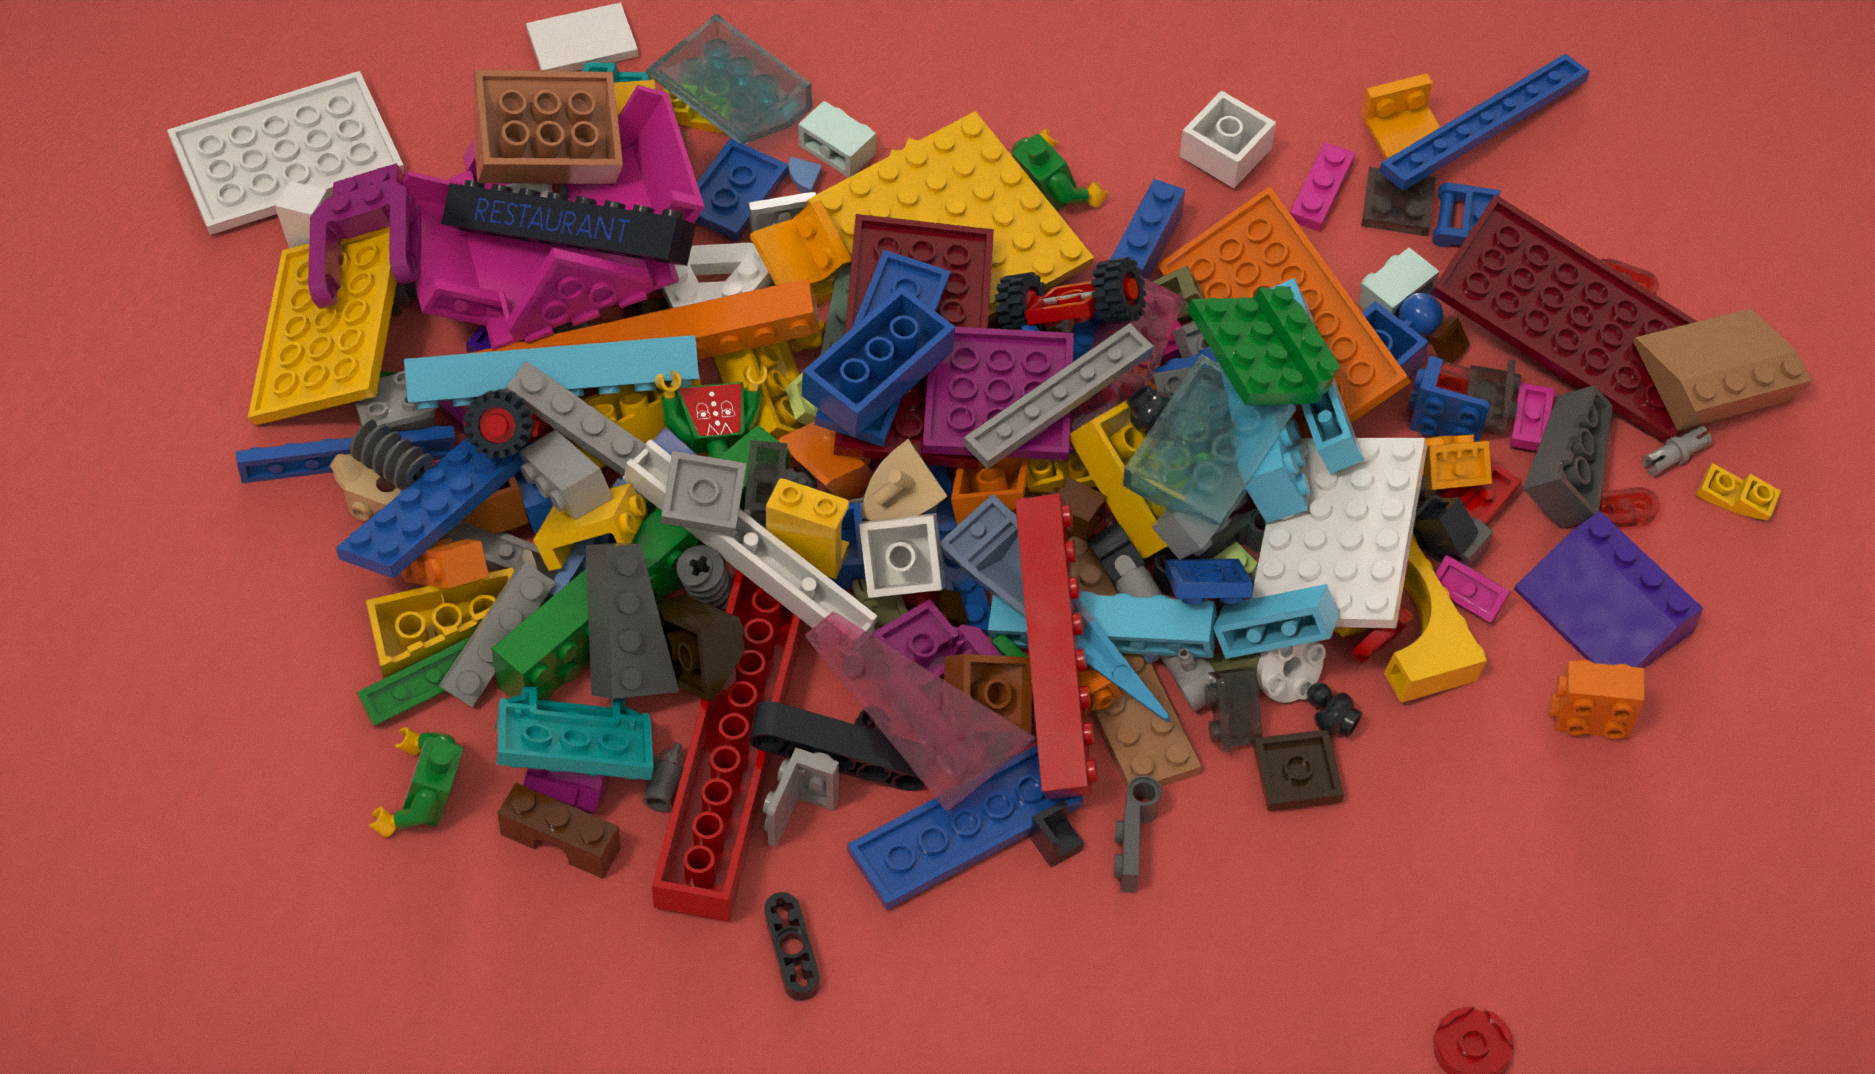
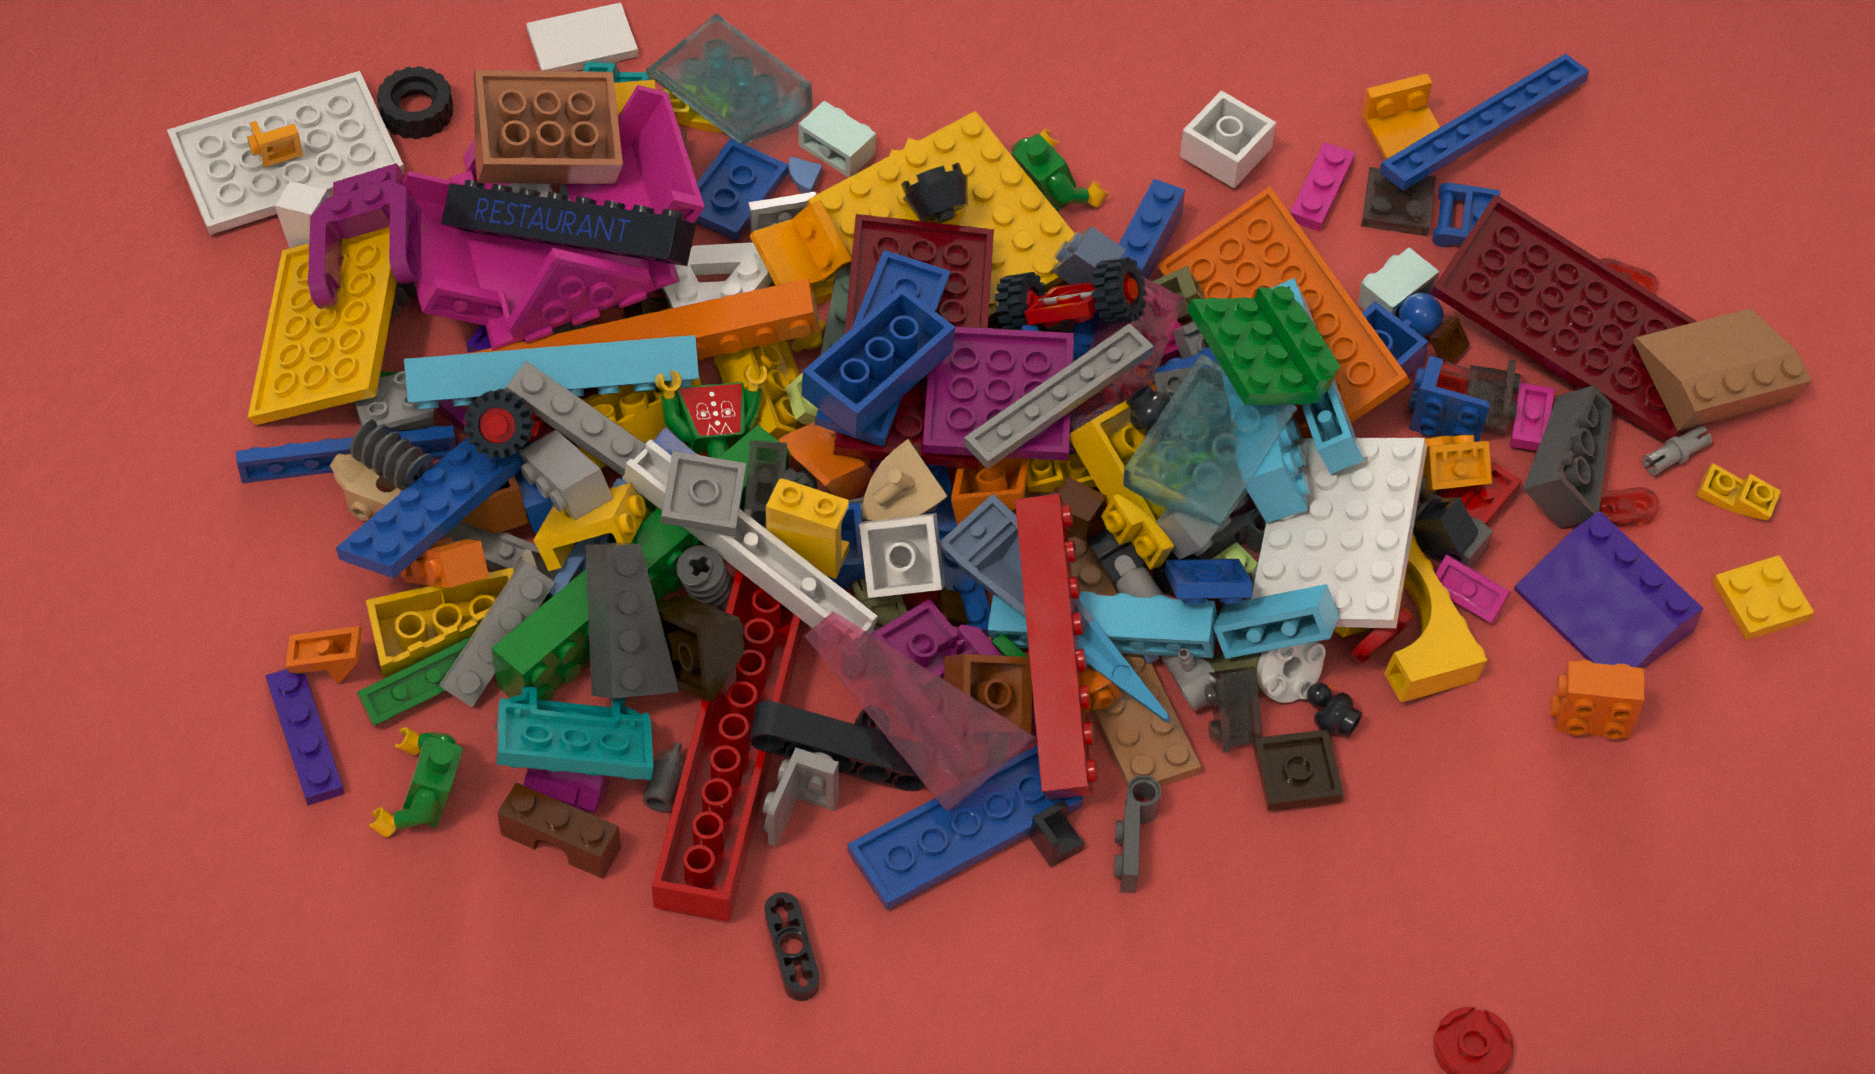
(275, 145): none -> light orange bracket
(305, 736): none -> dark purple plate
(324, 650): none -> orange slope
(417, 123): none -> black tyre
(937, 193): none -> black cone
(1082, 253): none -> sand blue brick
(1132, 524): none -> yellow slope
(1763, 597): none -> yellow plate

